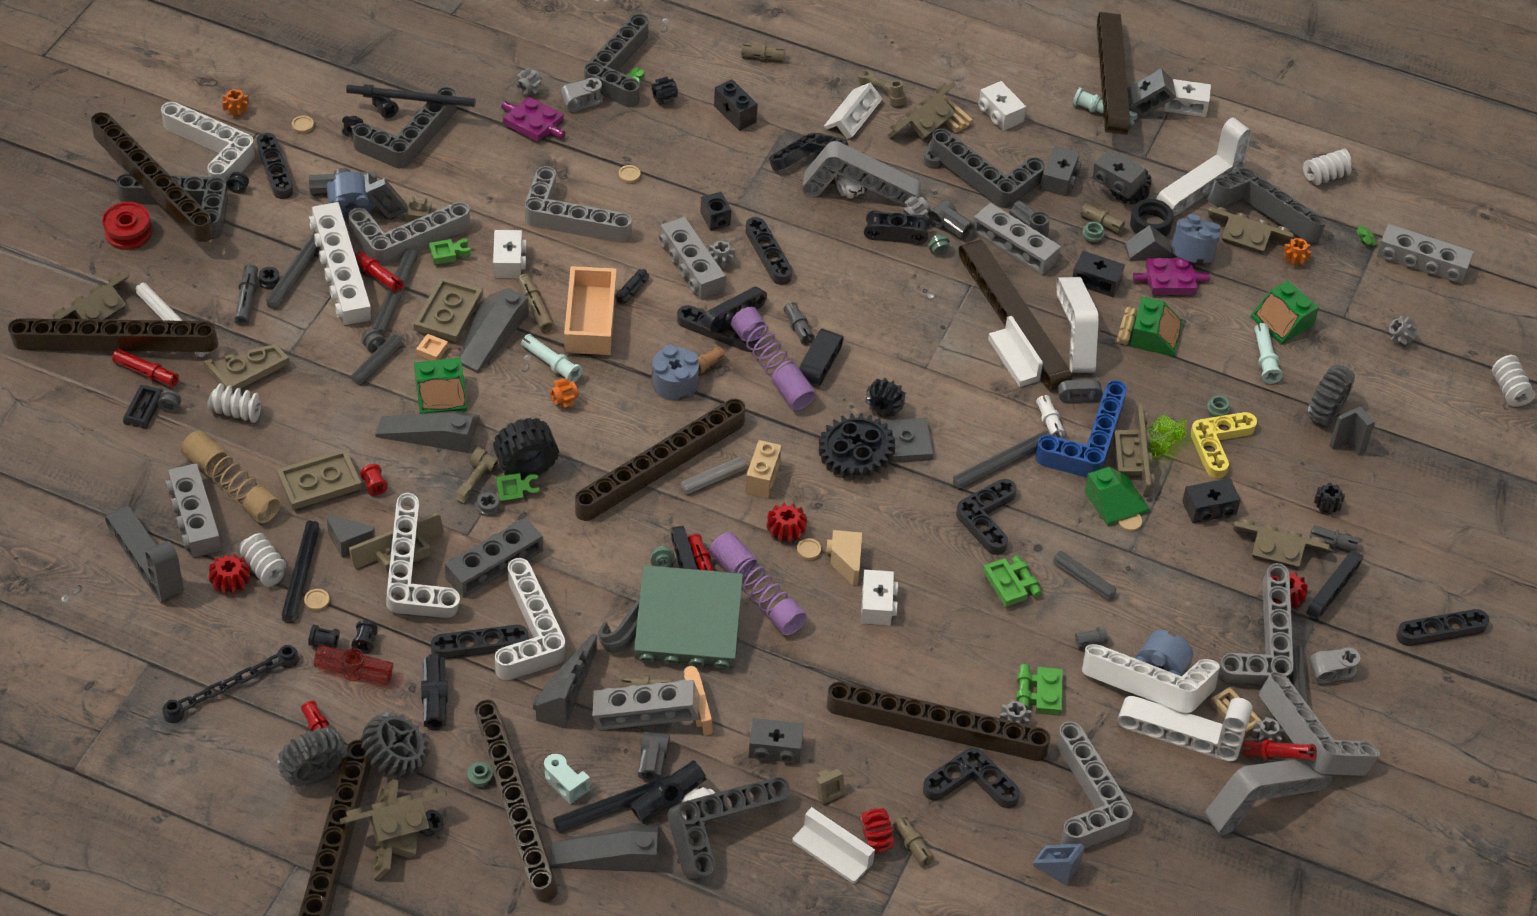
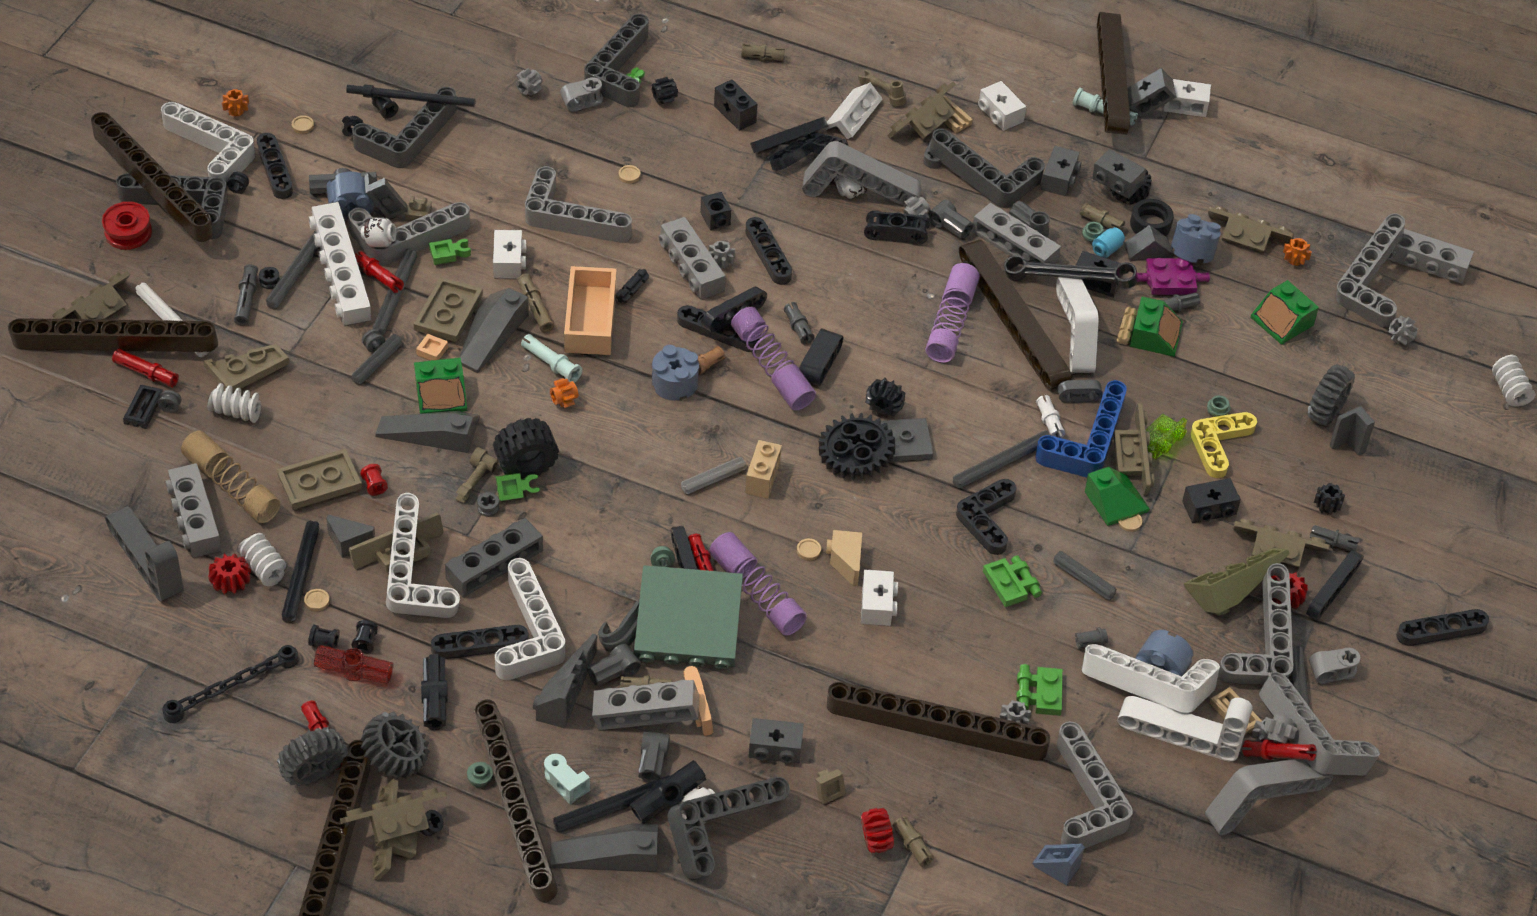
(378, 232): none -> white head
(533, 119): magenta plate -> none
(619, 662): none -> dark grey piece
(659, 459): dark brown beam -> none
(786, 522): red gear -> none
(789, 134): none -> black beam
(834, 846): white panel -> none
(939, 244): sand green plate -> none
(959, 294): none -> lavender piece
(968, 771): black beam -> none
(1017, 353): white panel -> none
(1071, 271): none -> black piece
(1108, 242): none -> medium azure brick
(1177, 302): none -> dark grey axle
(1199, 181): white beam -> none
(1226, 589): none -> olive wedge
(1268, 199): dark grey beam -> none
(1269, 360): light aqua pin -> none
(1280, 728): none -> light grey gear
(1328, 167): white piece -> none
(1361, 266): none -> light grey beam
(1366, 236): bright green plant -> none

